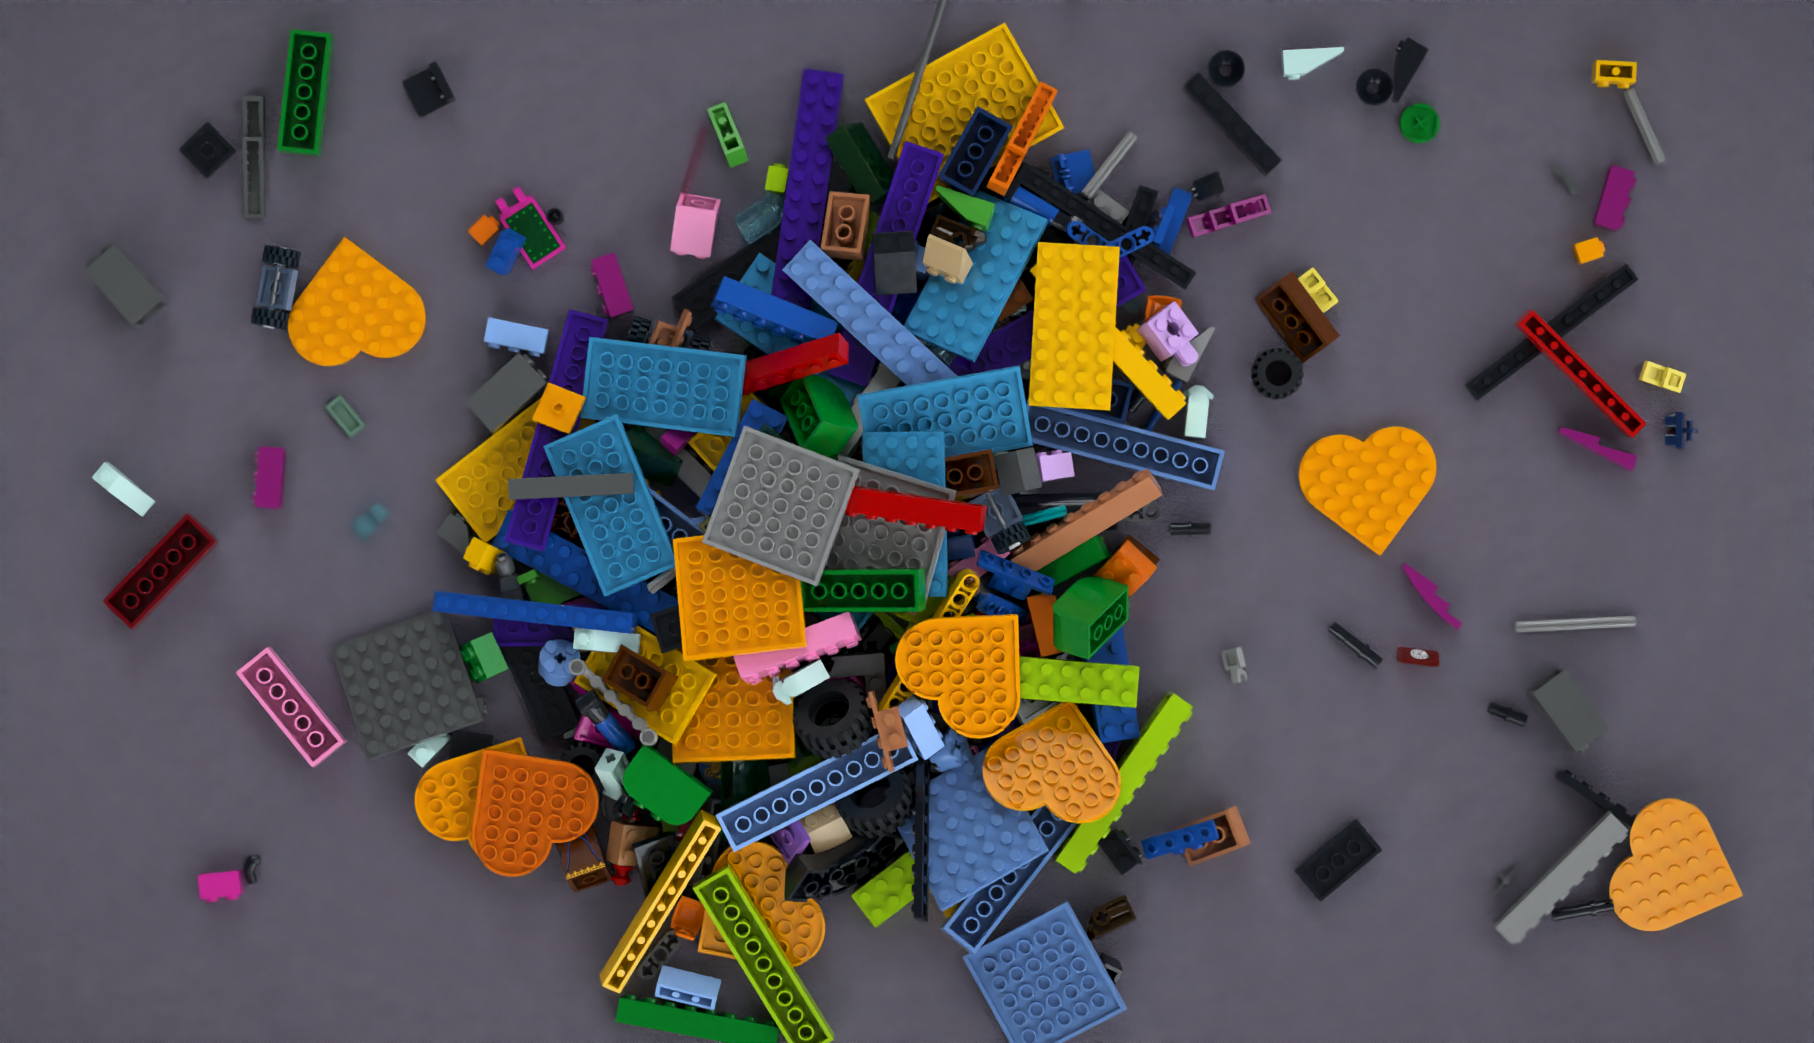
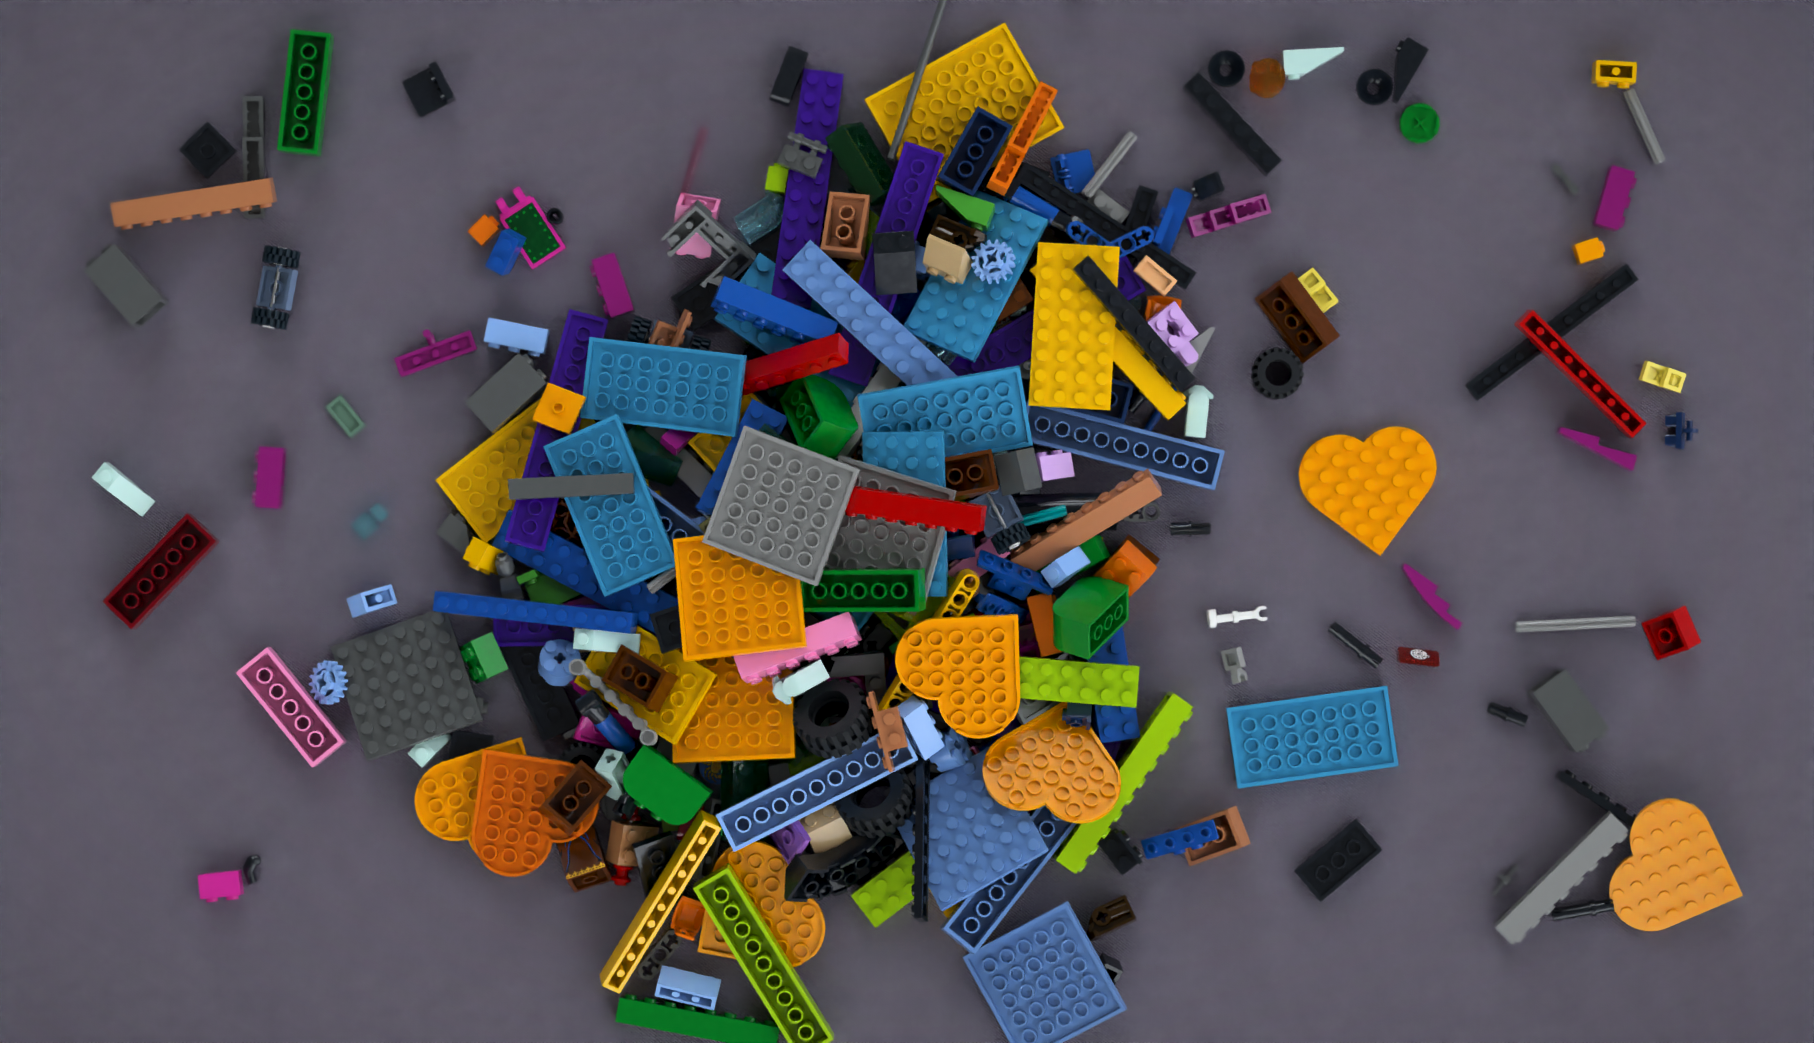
(193, 202): none -> nougat brick
(328, 682): none -> light blue gear
(355, 308): light orange plate -> none
(371, 600): none -> light blue slope
(435, 353): none -> magenta plate
(575, 798): none -> reddish brown slope
(700, 220): none -> dark grey wedge
(728, 134): bright green slope -> none
(788, 76): none -> black beam
(799, 160): none -> dark grey plate
(996, 269): none -> light blue gear
(1065, 567): none -> light blue slope
(1077, 714): none -> dark blue brick
(1133, 323): none -> black plate
(1155, 275): none -> light nougat tile
(1235, 616): none -> white piece
(1267, 78): none -> clear orange dish
(1312, 737): none -> dark azure plate
(1671, 632): none -> red slope

